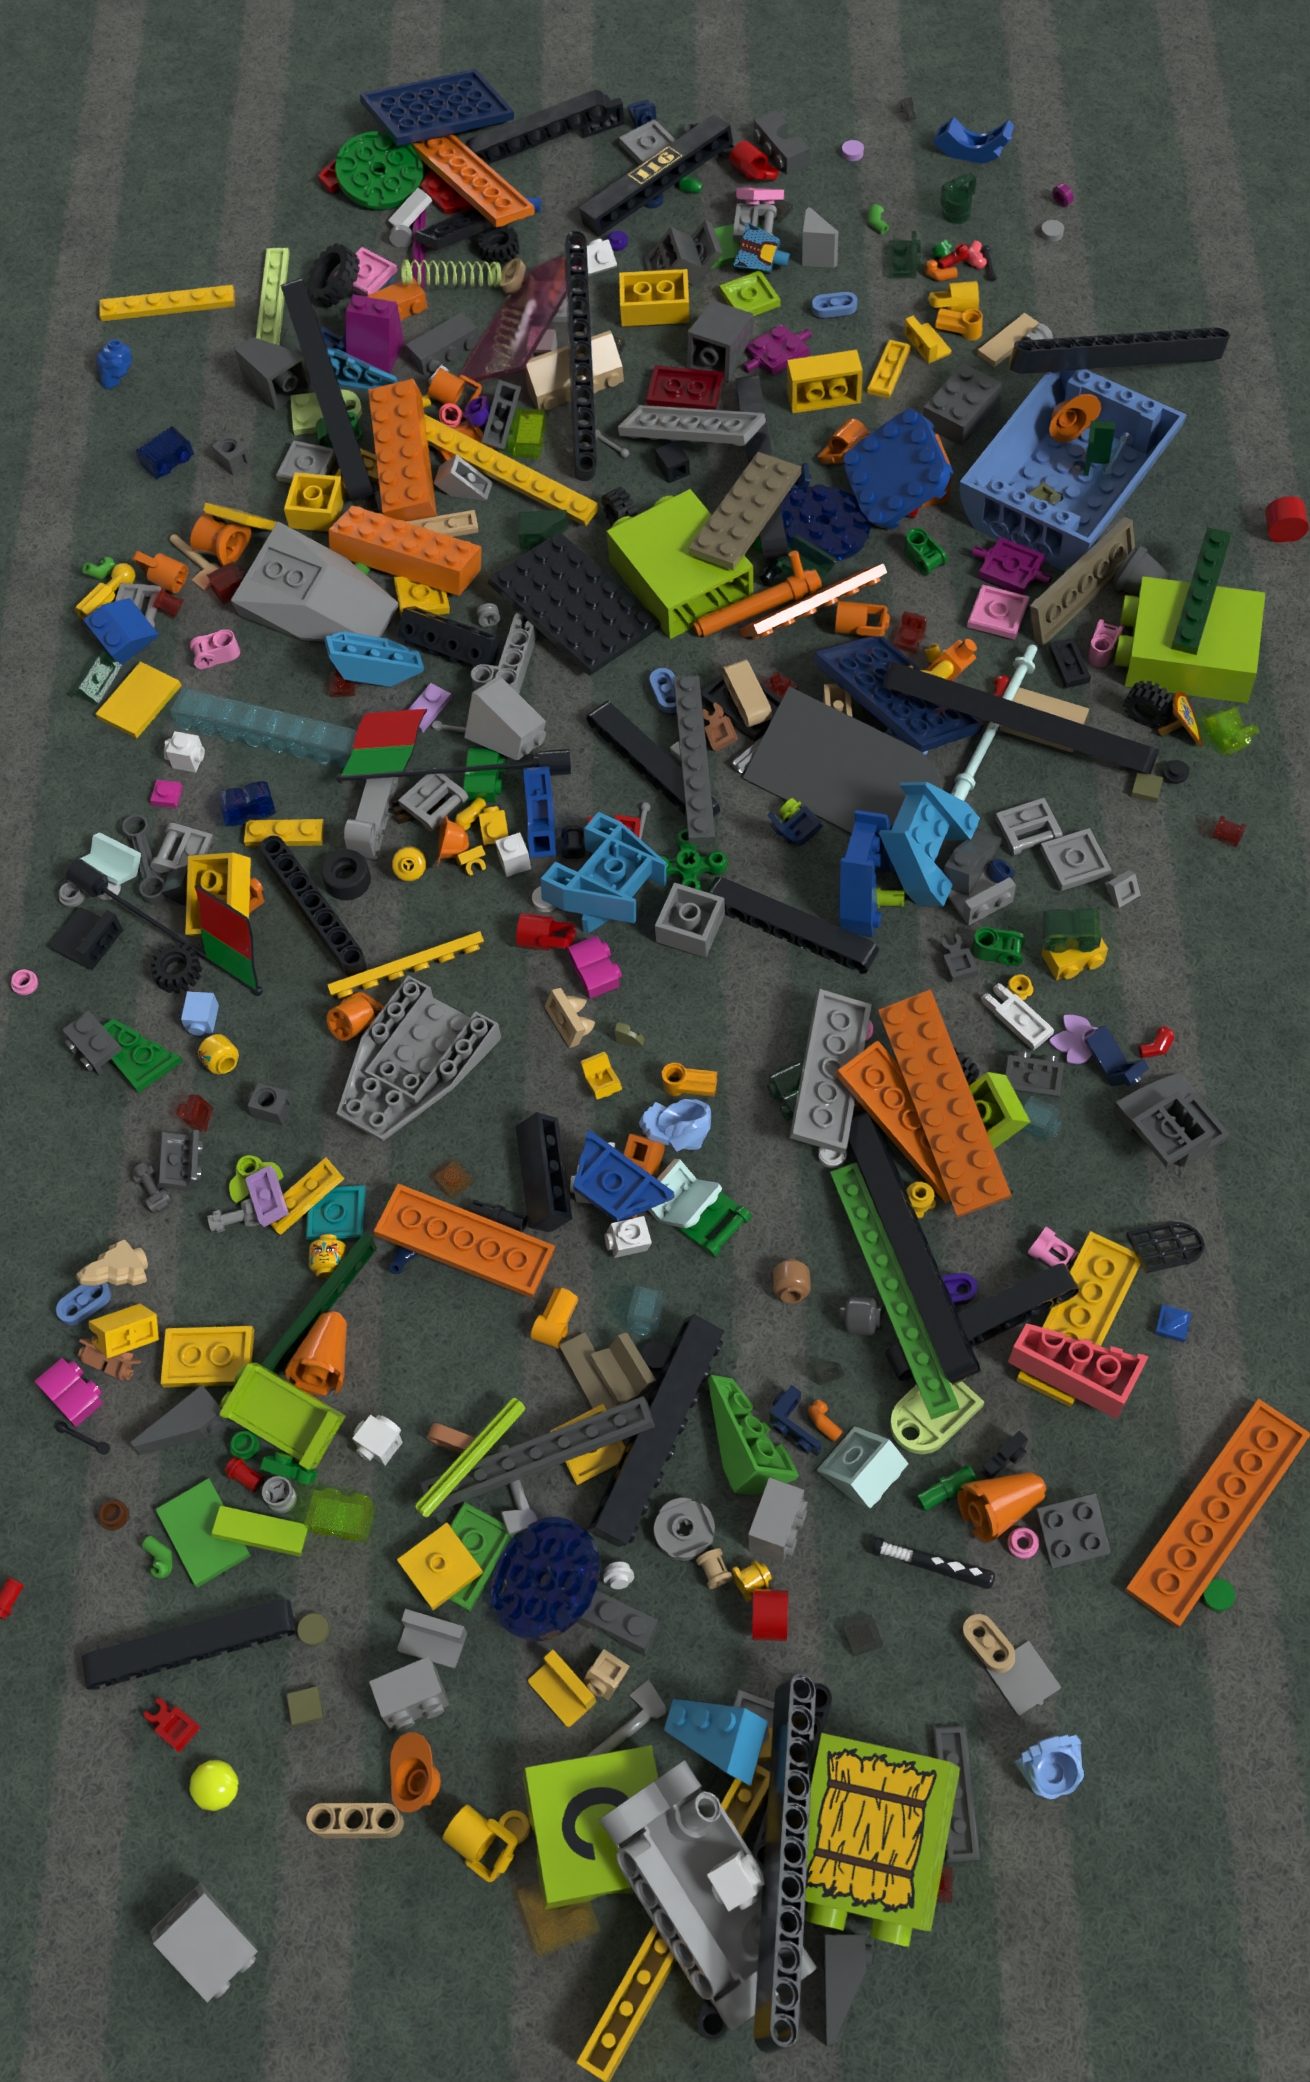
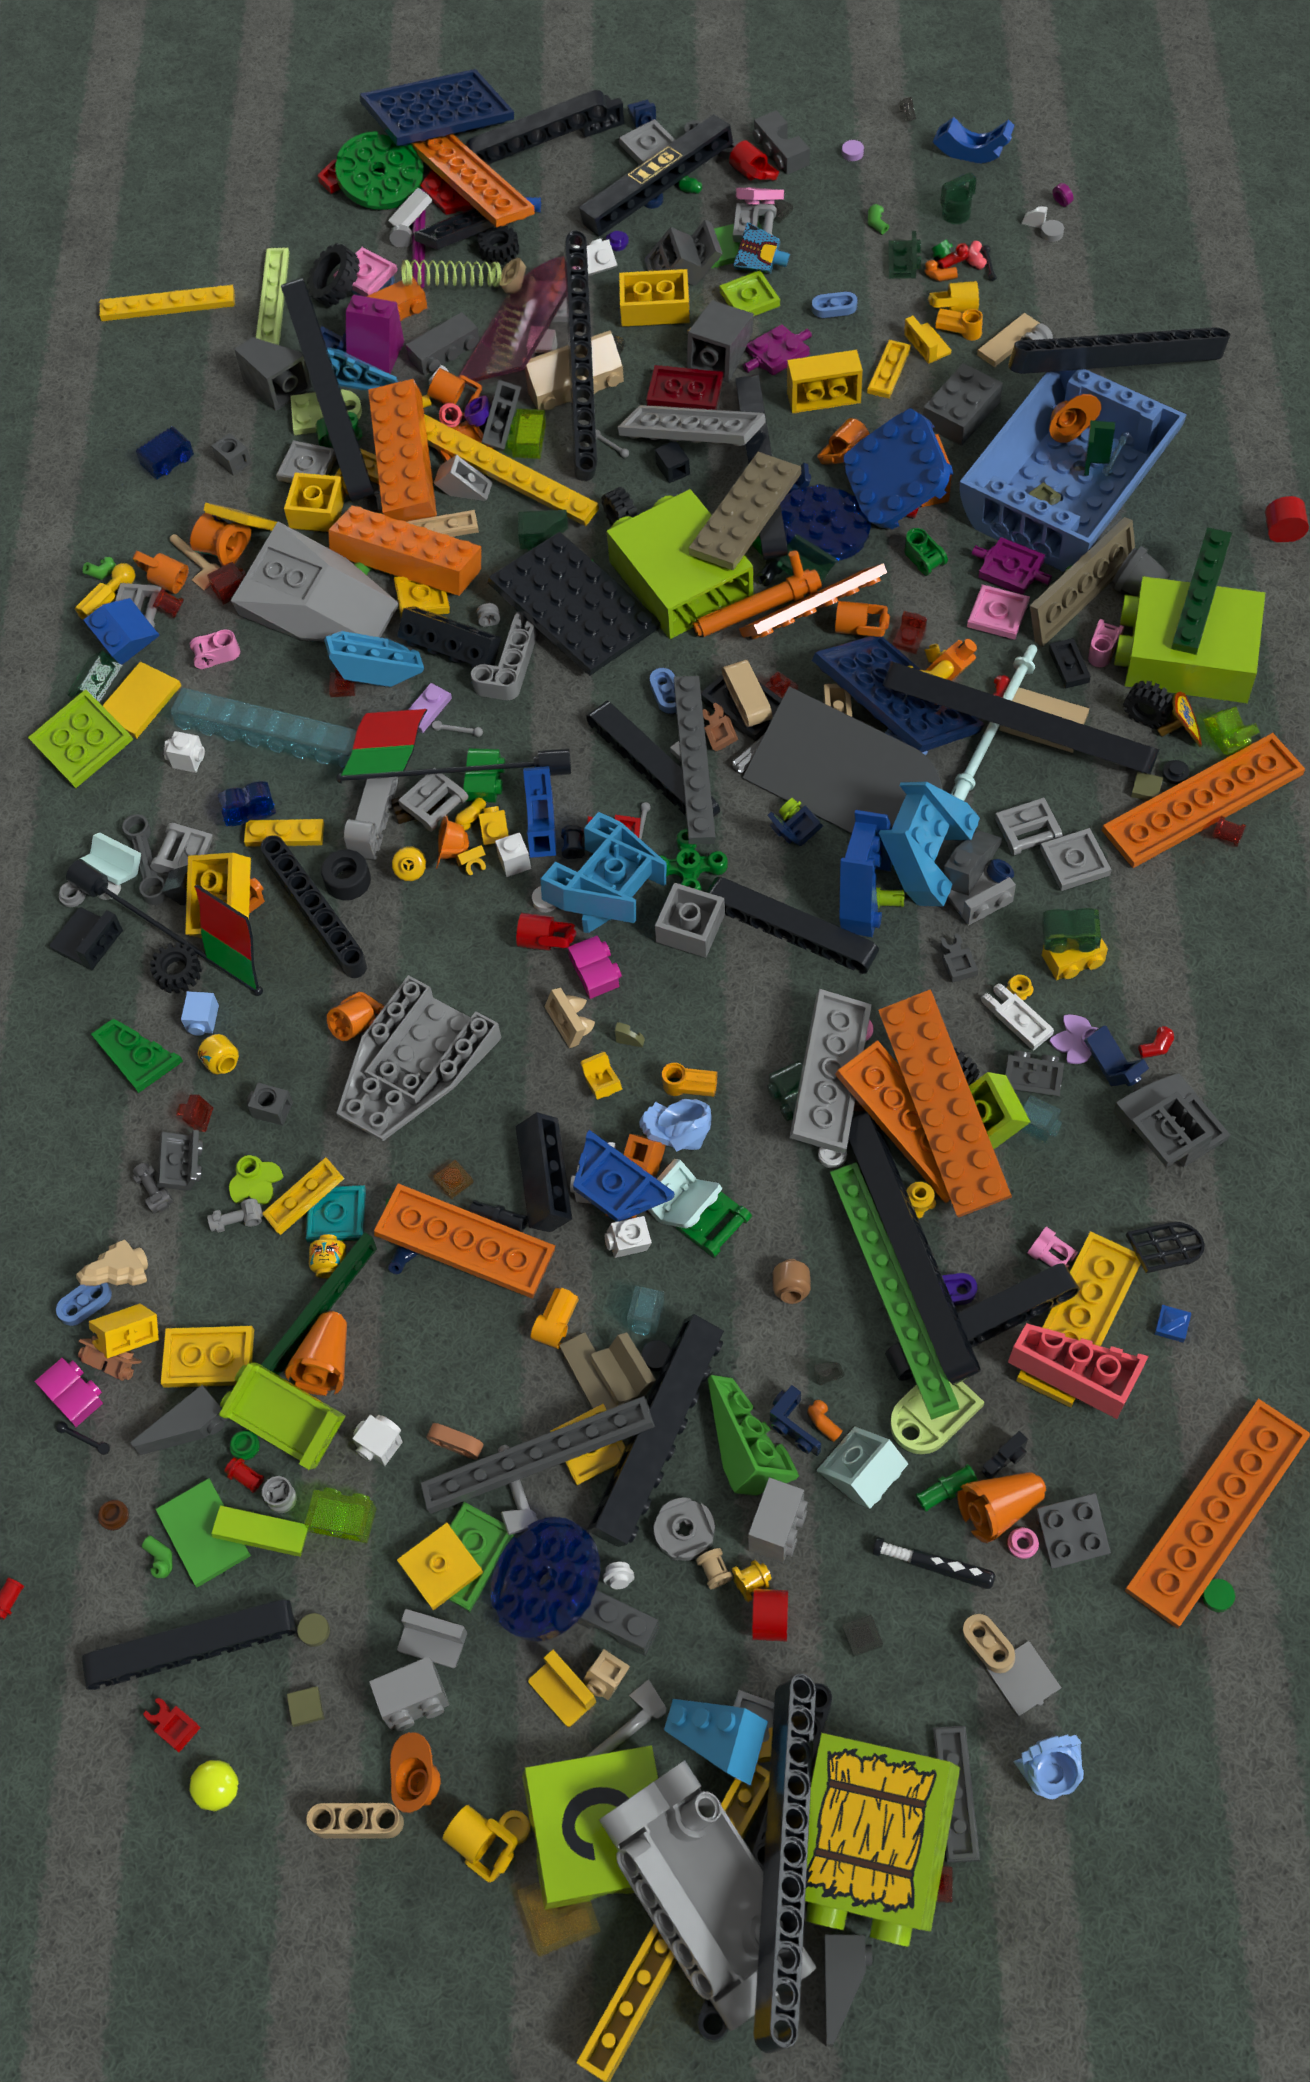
(21, 976): bright pink plate -> none
(80, 738): none -> lime plate
(91, 1041): dark grey bracket -> none
(113, 363): blue head -> none
(166, 794): dark pink plate -> none
(204, 1943): light grey slope -> none
(267, 1196): lavender plate -> none
(283, 1465): green plate -> none
(395, 969): yellow plate -> none
(469, 1457): lime axle -> none
(503, 720): light grey slope -> none
(736, 1881): white brick -> none
(819, 241): light grey slope -> none
(862, 1316): dark grey head -> none
(999, 946): green piece -> none
(1035, 217): none -> white tile
(1123, 888): light grey tile -> none
(1202, 800): none -> orange plate

